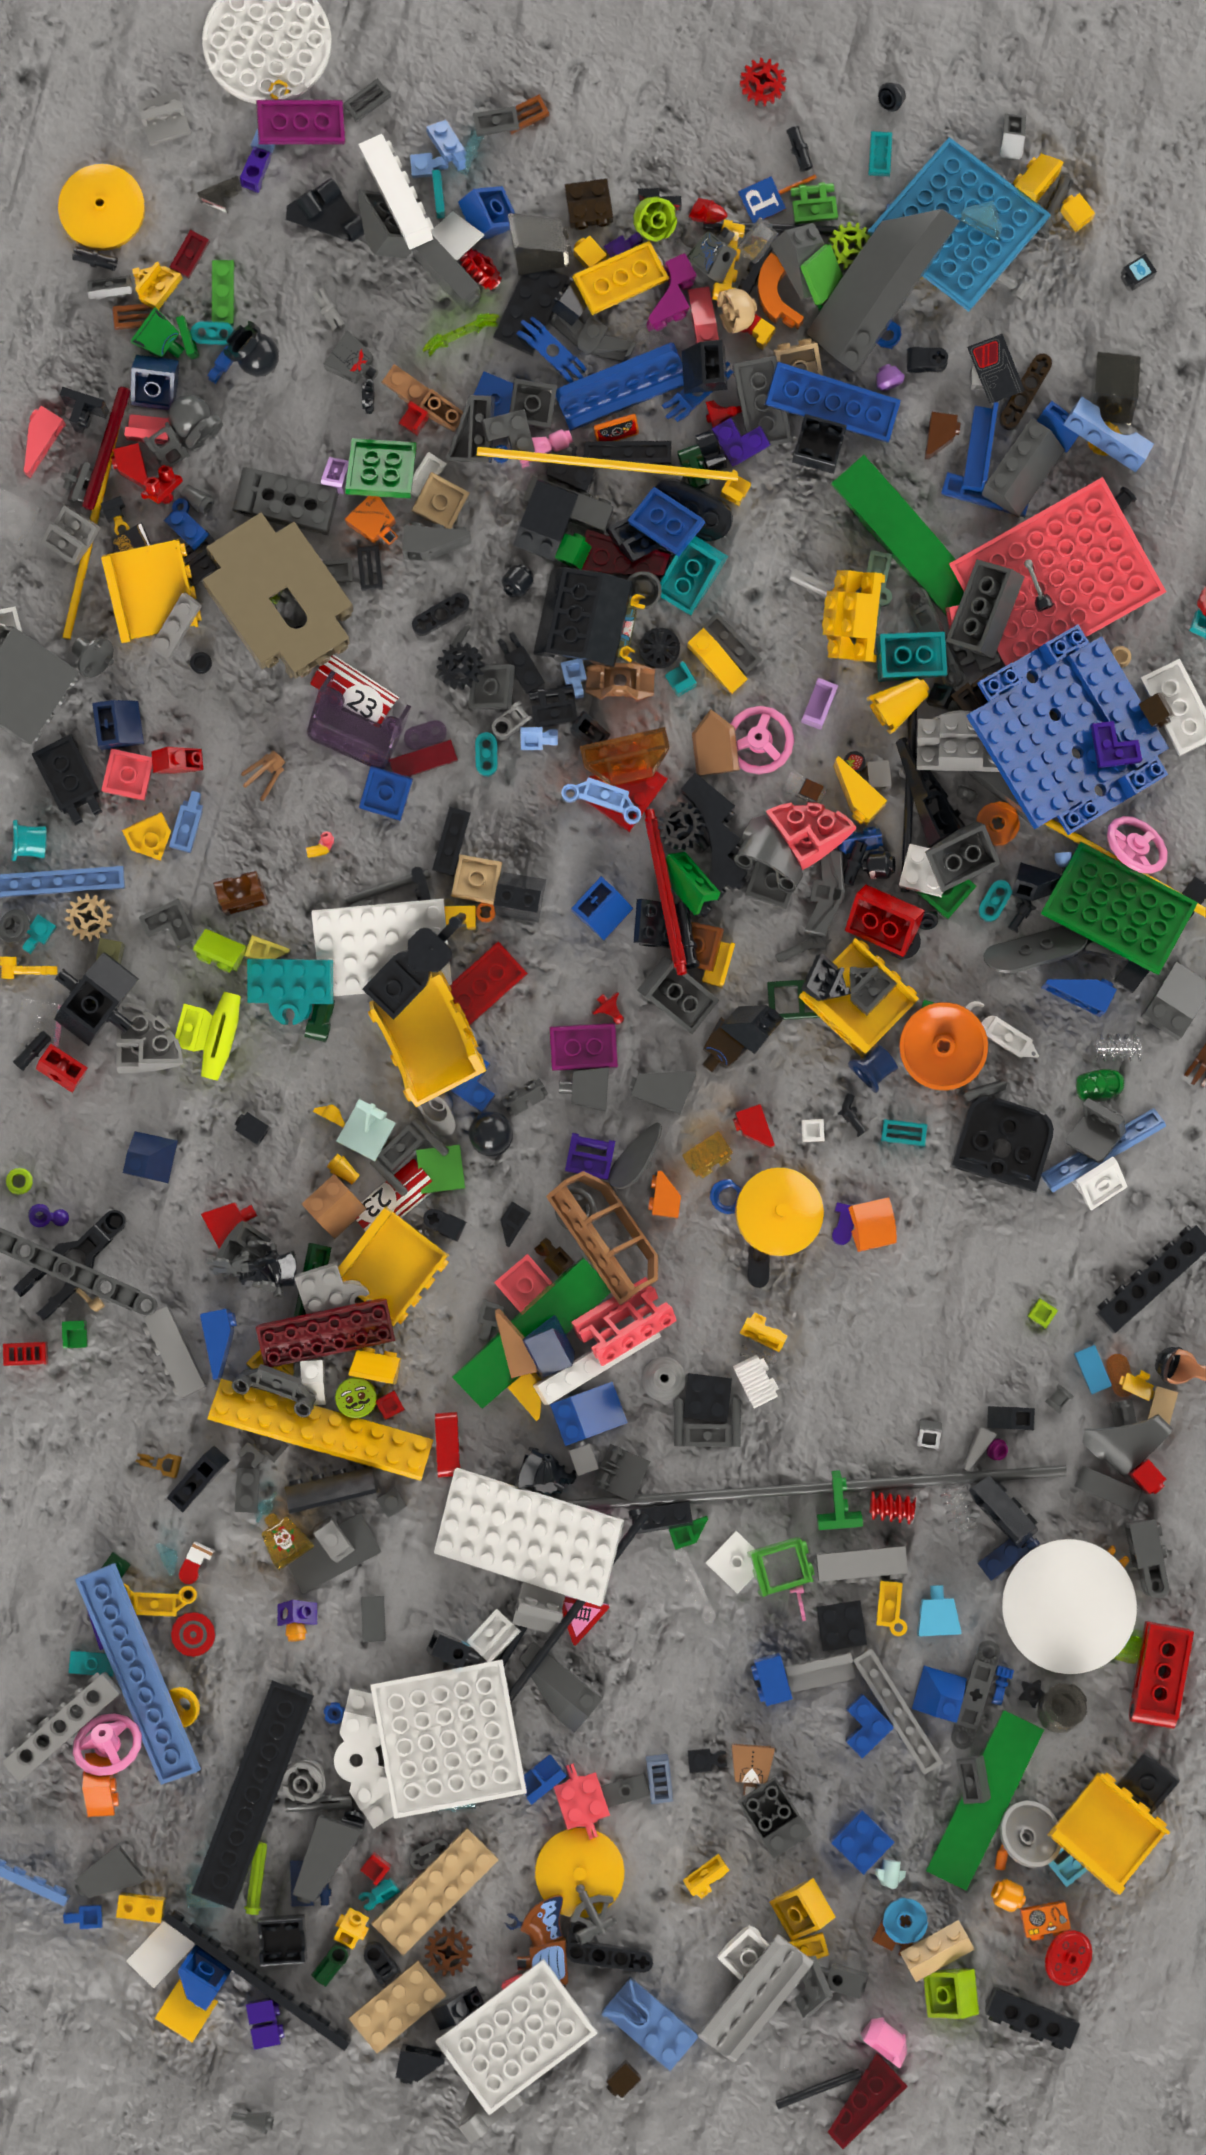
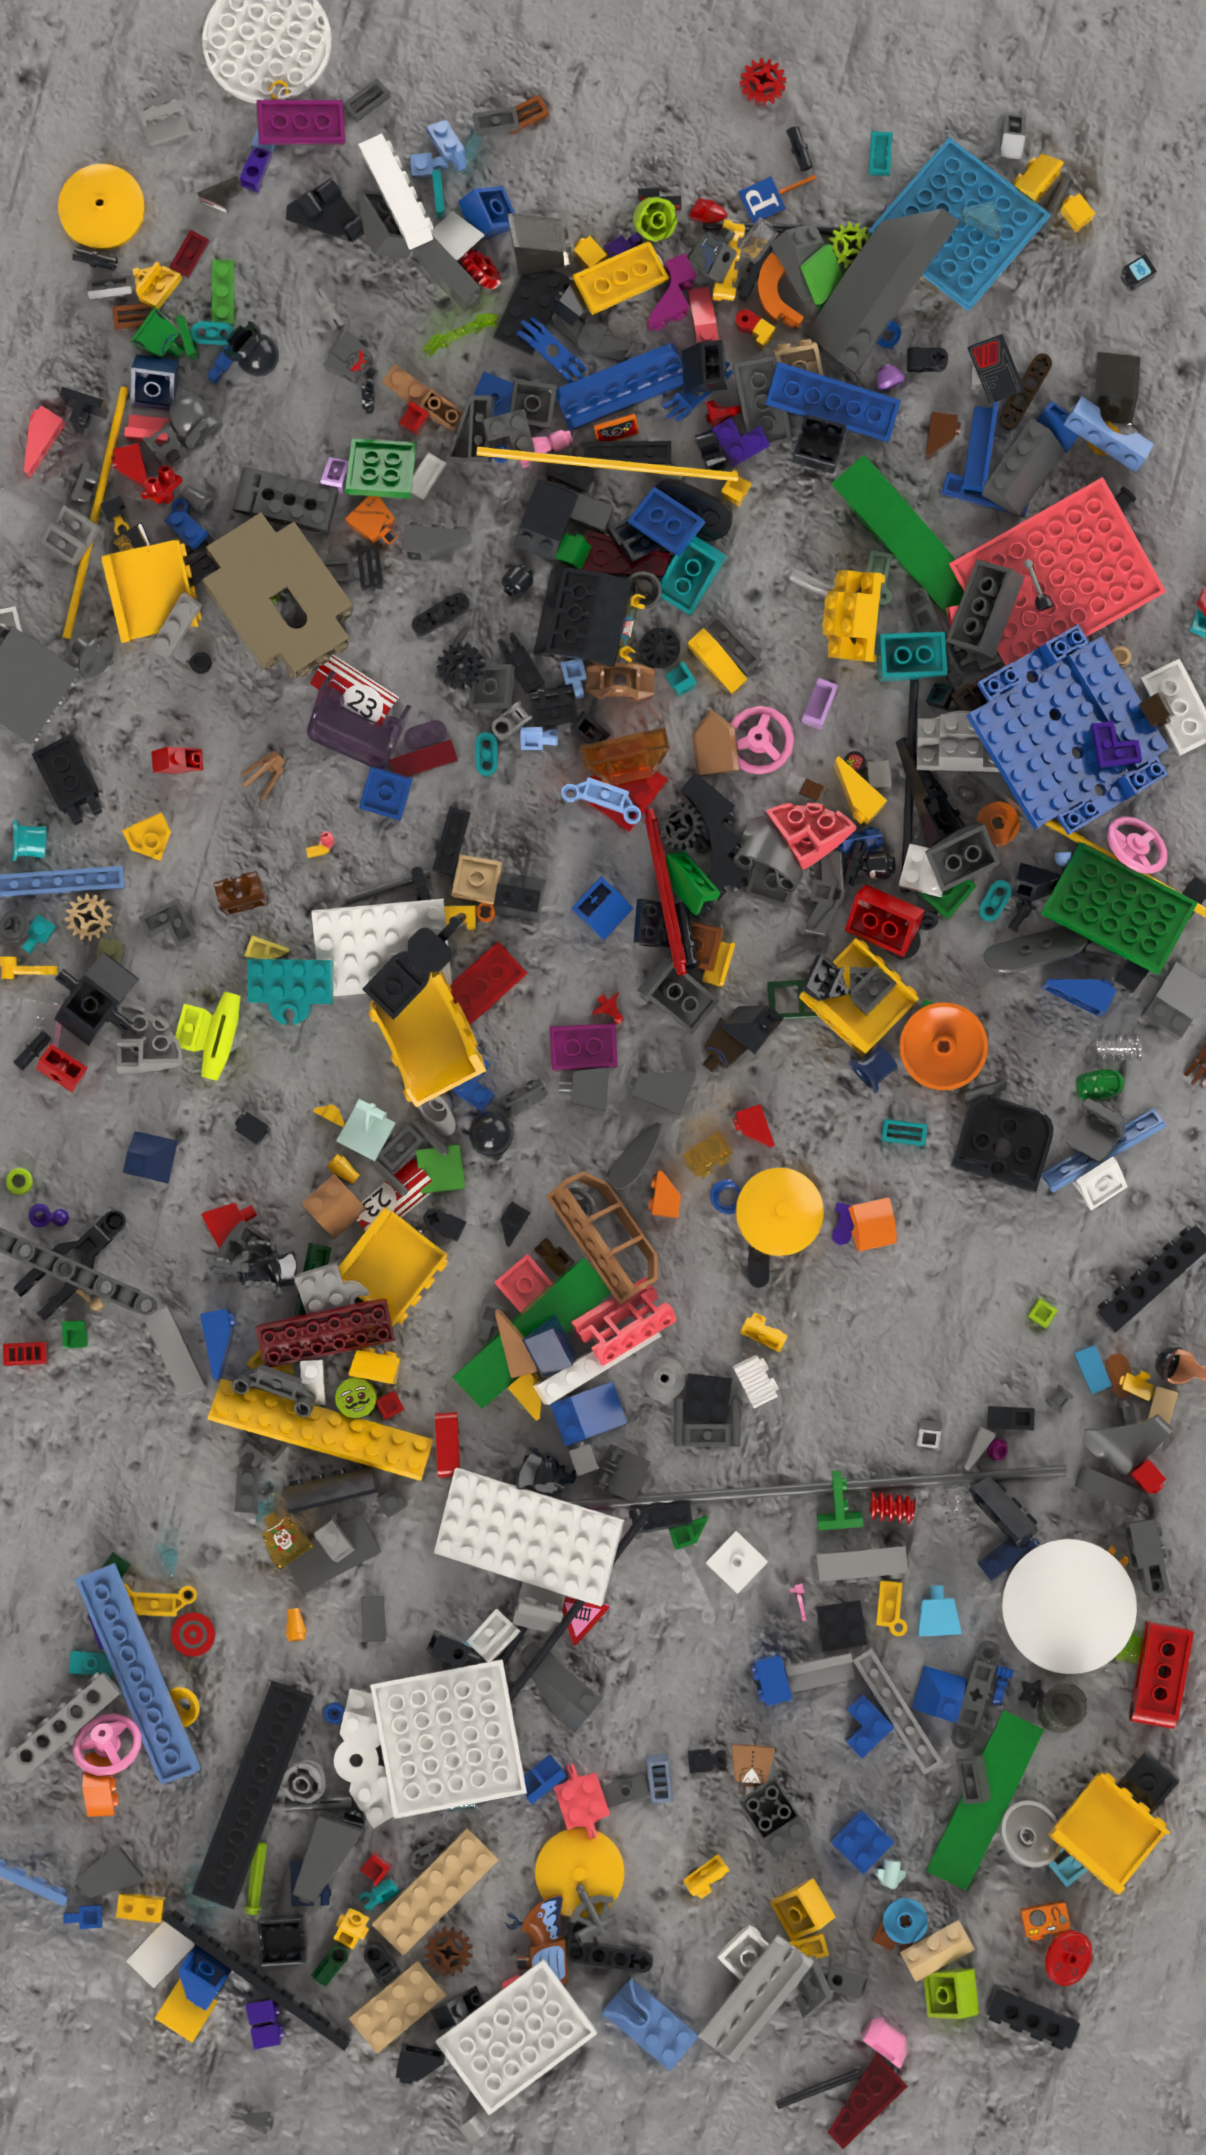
(106, 448): dark red axle -> none
(118, 724): dark blue slope -> none
(127, 774): coral plate -> none
(175, 1465): pearl gold piece -> none
(187, 824): medium blue hinge -> none
(190, 1569): leg -> none
(198, 1478): black slope -> none
(220, 950): lime slope -> none
(298, 1612): dark purple bracket -> none
(319, 1023): dark green piece -> none
(440, 501): tan plate -> none
(589, 204): dark brown plate -> none
(593, 1164): dark purple plate -> none
(622, 2079): dark brown brick -> none
(692, 458): dark green piece -> none
(737, 309): tan cylinder -> none
(781, 1566): window -> none
(812, 1130): white tile -> none
(814, 209): bright green plate -> none
(850, 1114): black piece -> none
(891, 96): black cone -> none
(898, 702): yellow cone -> none
(1001, 1858): orange arm -> none
(1006, 1035): white plate -> none
(1008, 1895): light orange head -> none

